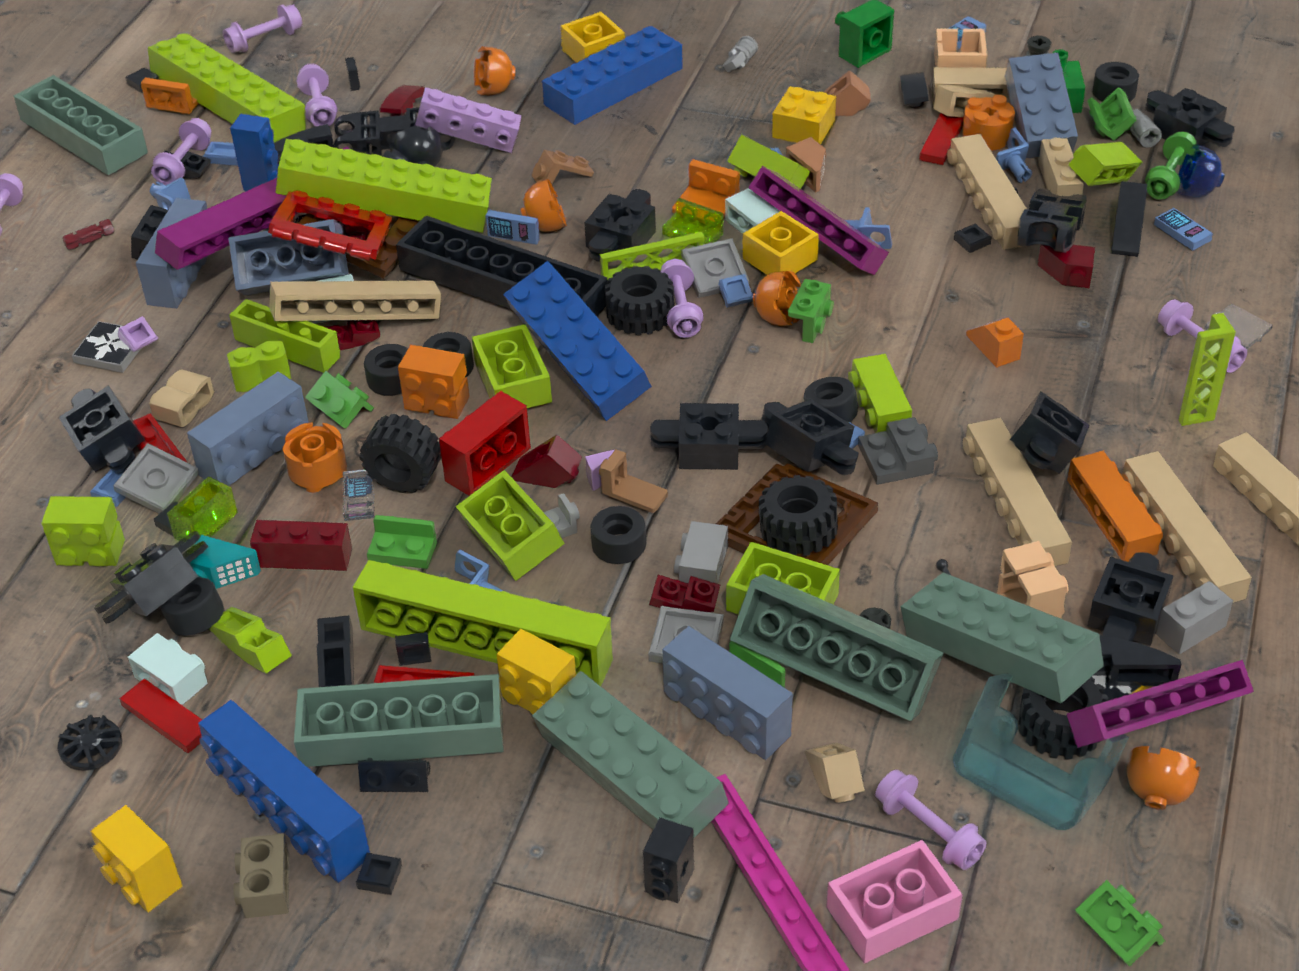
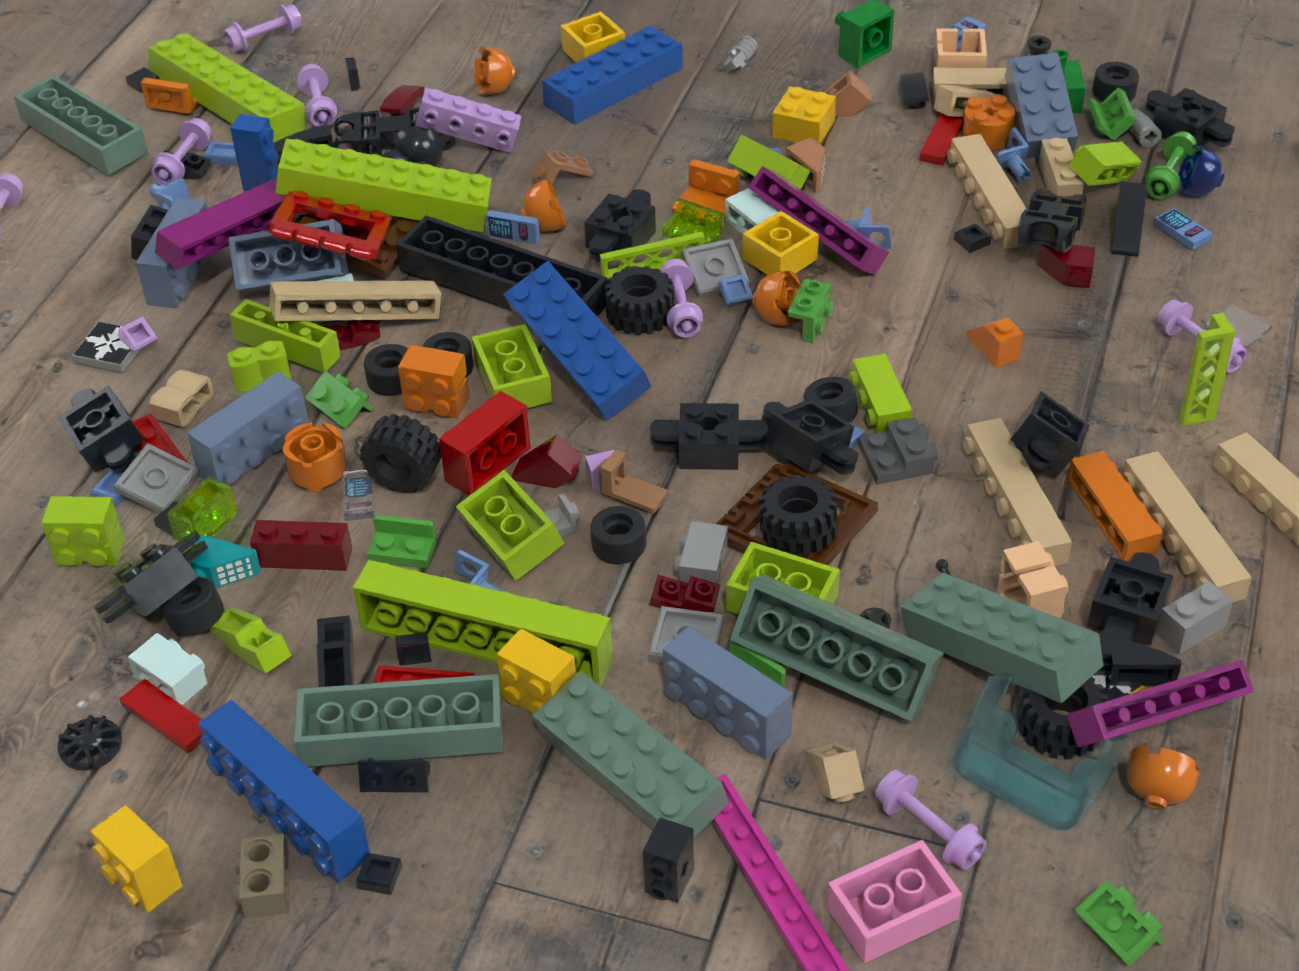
(88, 234): dark red axle -> none

